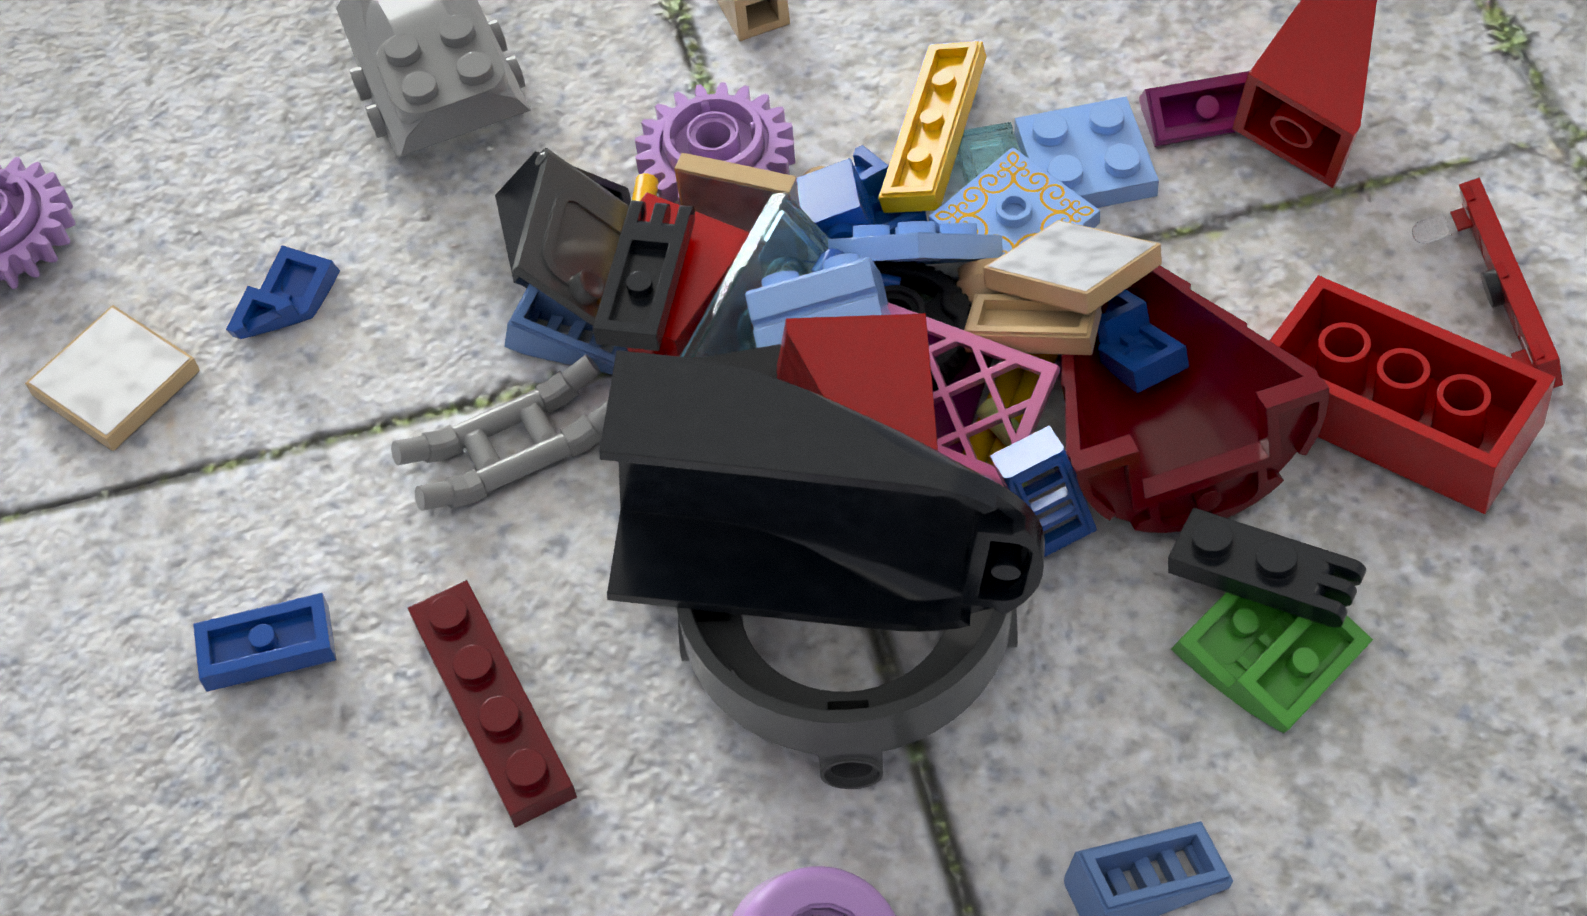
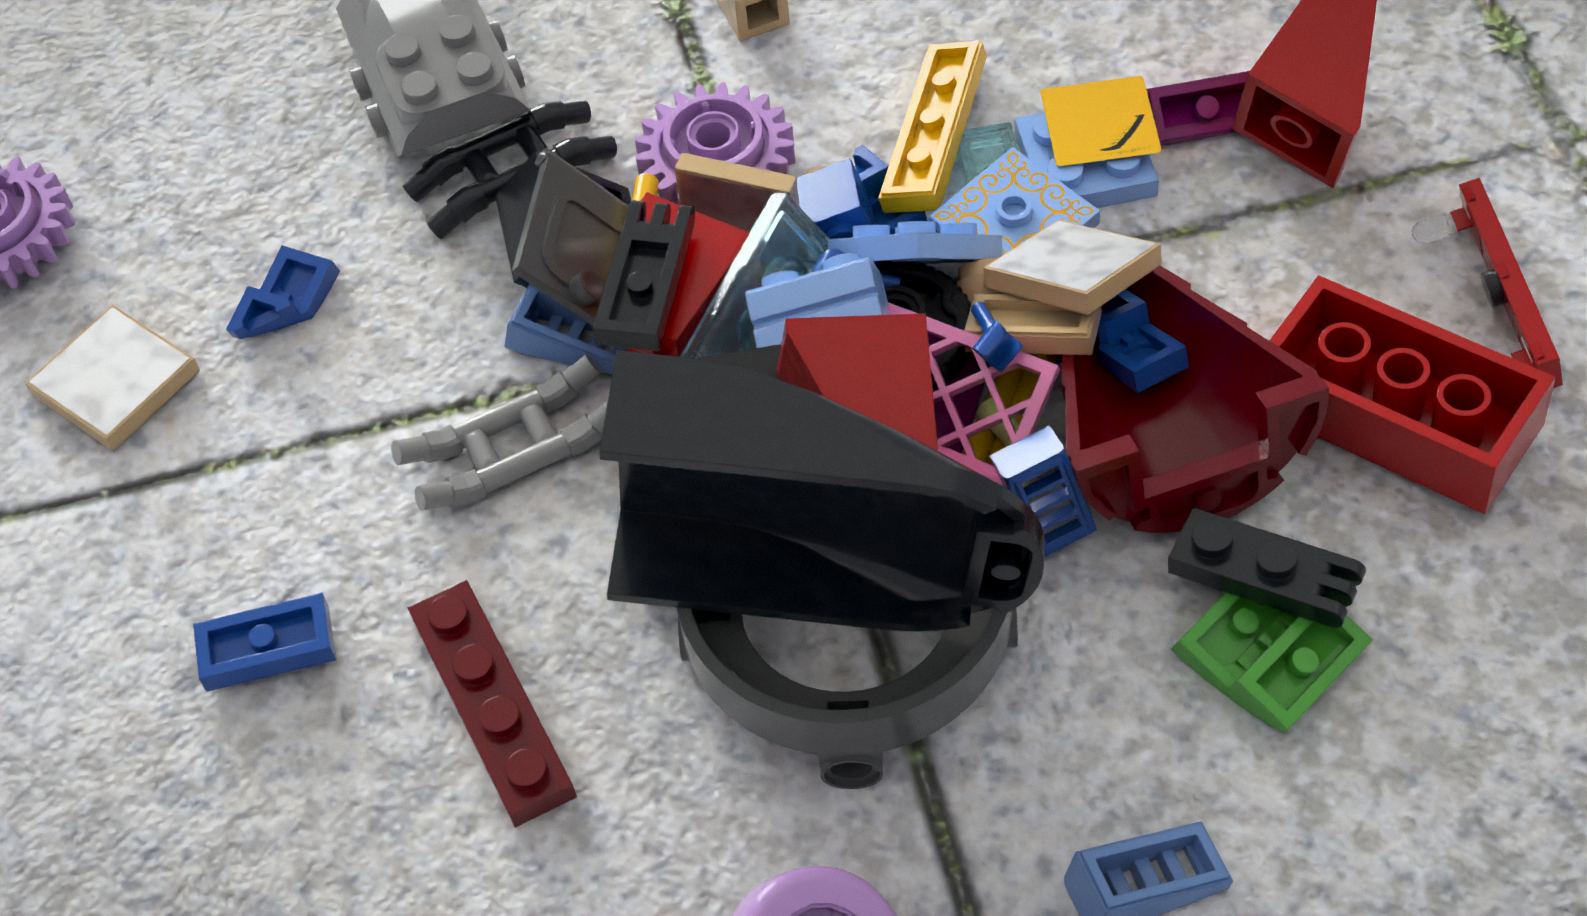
(474, 153): none -> black piece
(996, 344): none -> blue hand
(1100, 121): none -> yellow sticker

